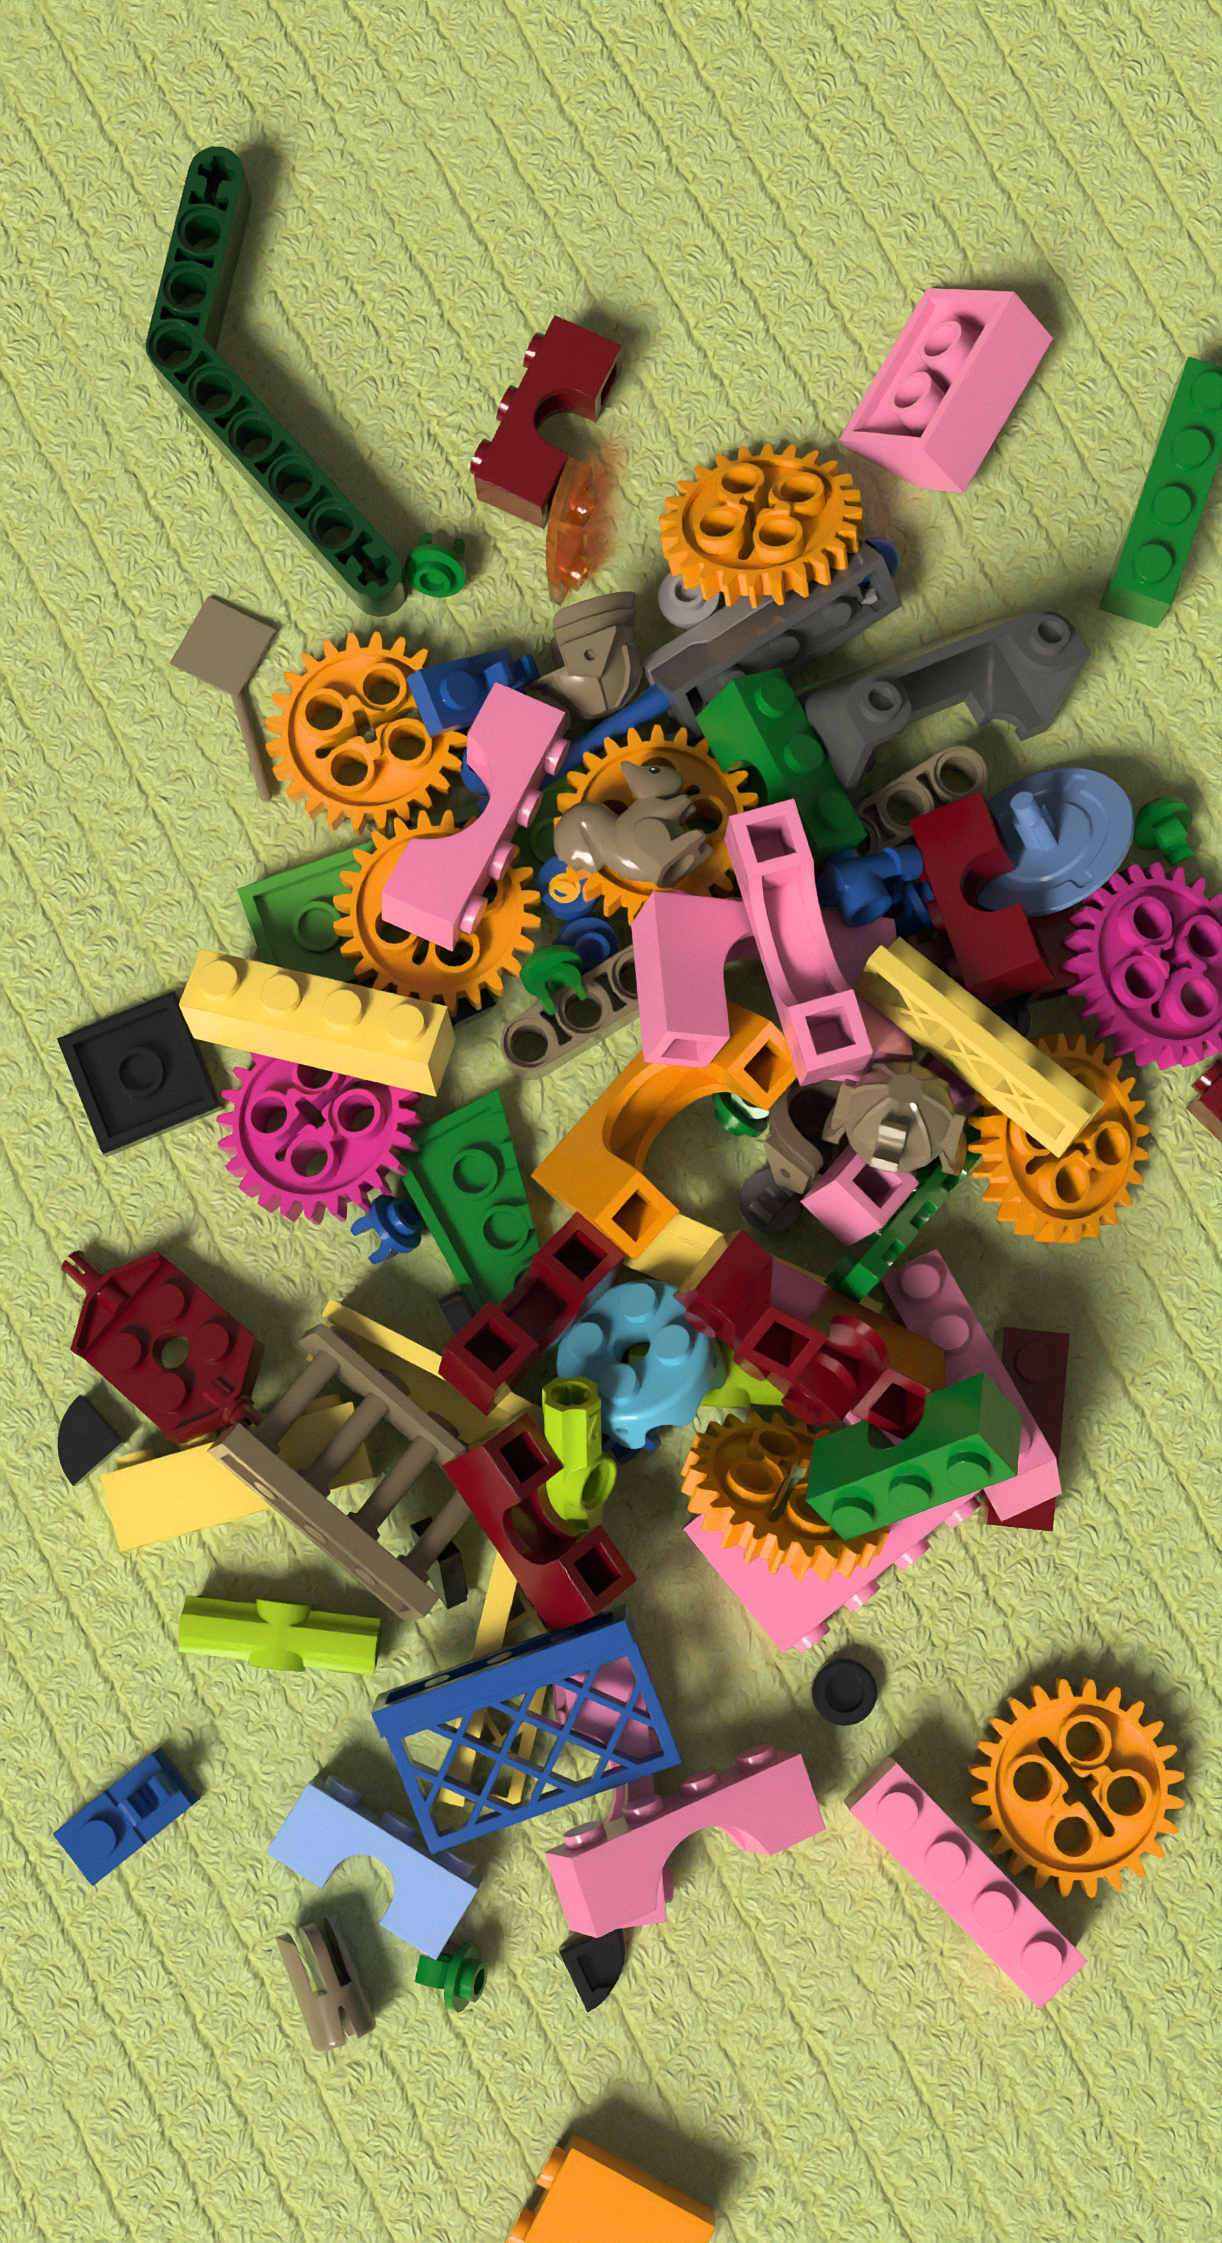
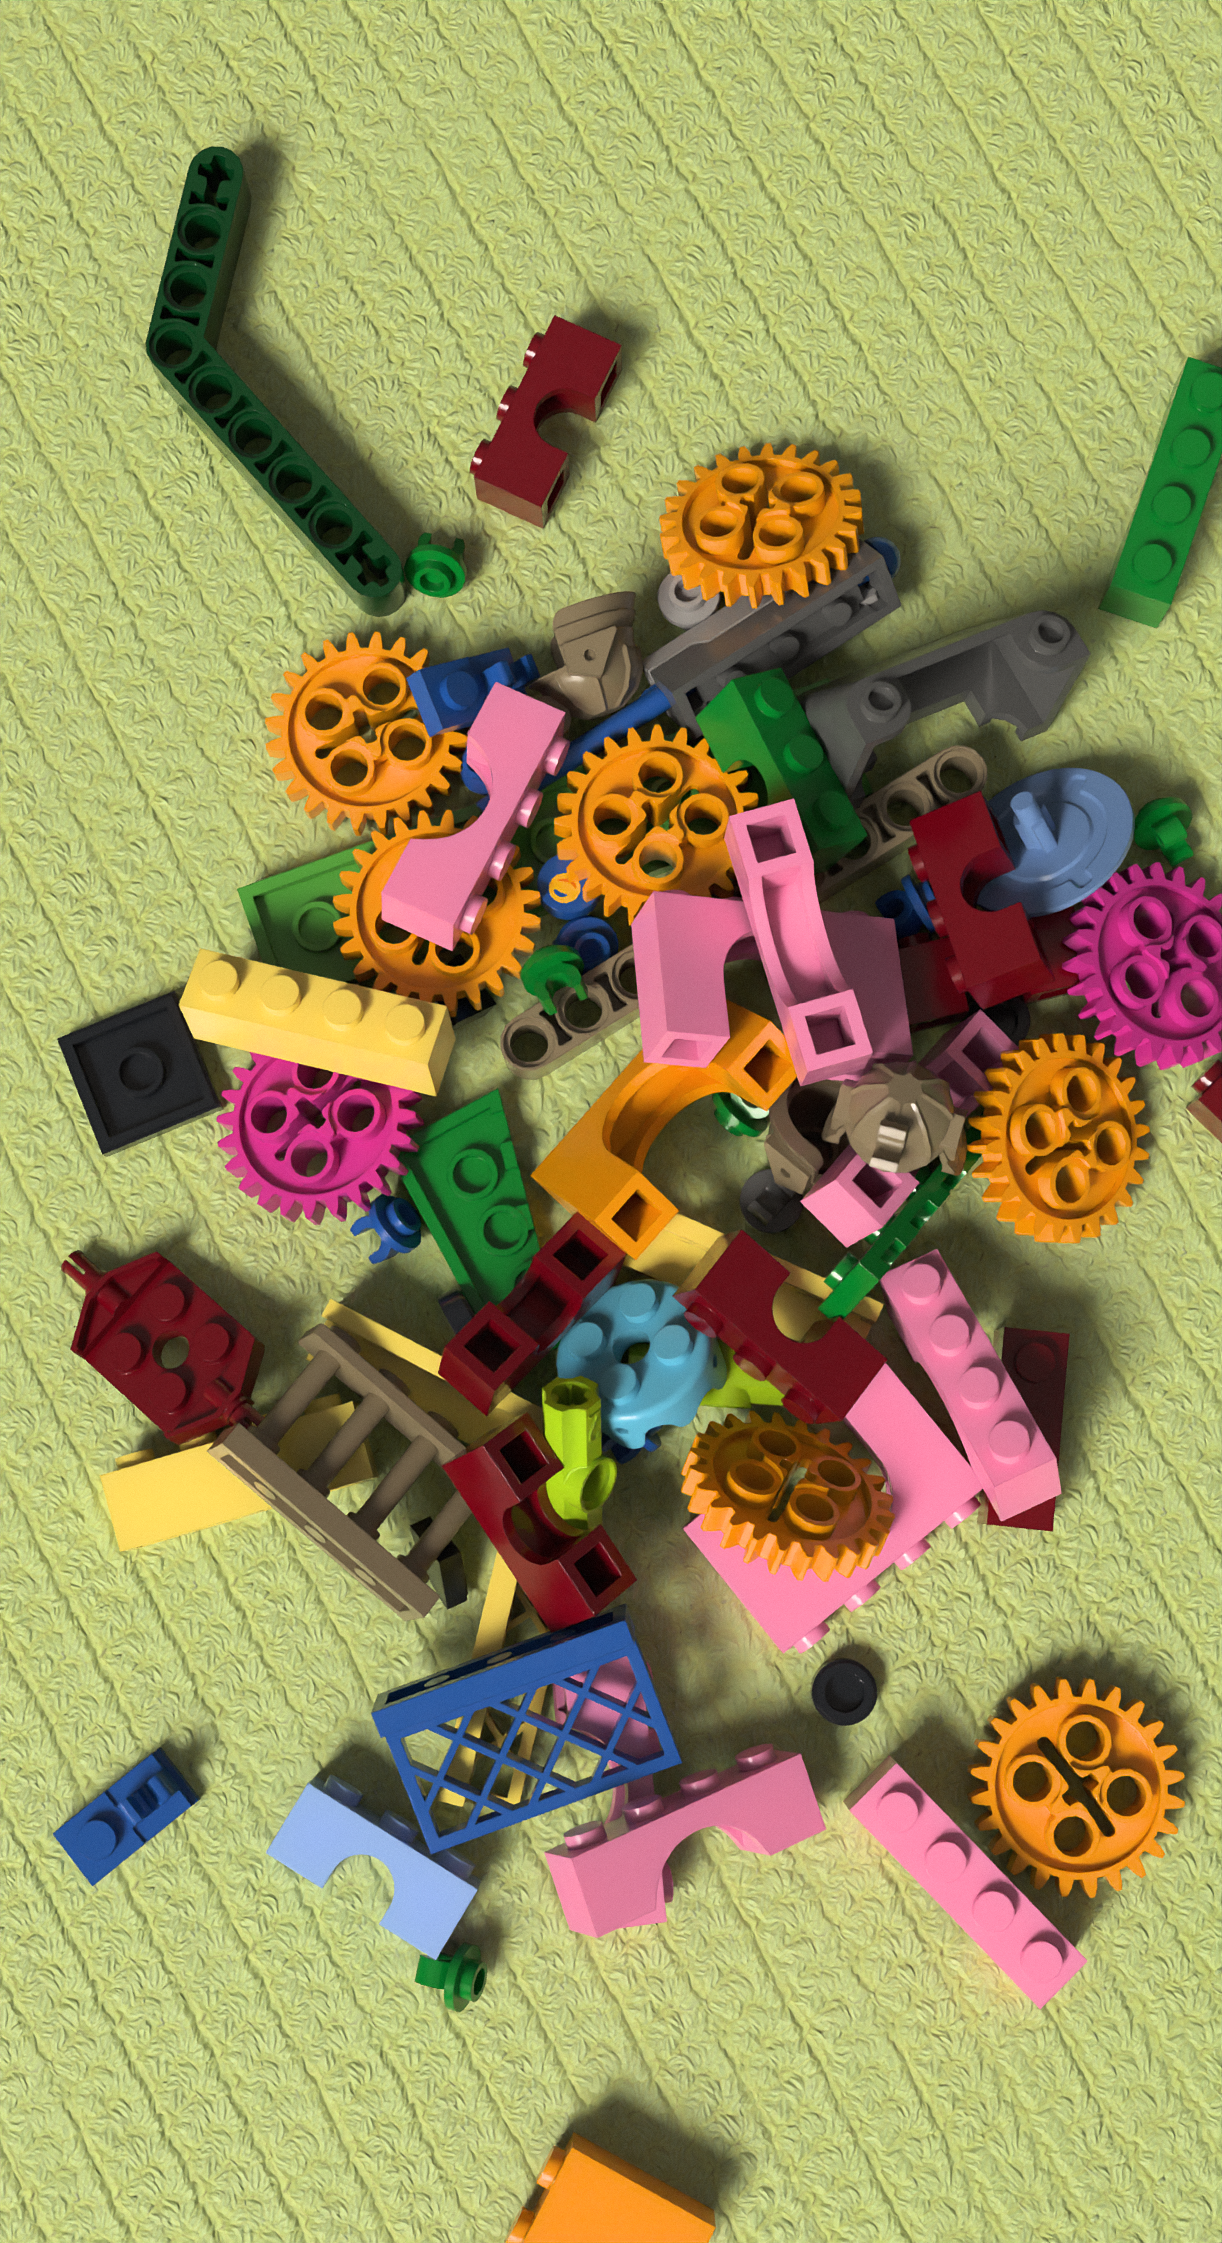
(85, 1440): black tile -> none
(224, 652): dark tan piece -> none
(280, 1634): lime piece -> none
(334, 2000): dark tan arm -> none
(565, 543): clear orange slope -> none
(594, 1965): black tile -> none
(641, 842): dark tan animal -> none
(797, 1320): dark red arch -> none
(866, 884): blue plate -> none
(948, 387): bright pink slope -> none
(958, 1448): green arch -> none
(977, 1045): light yellow fence -> none

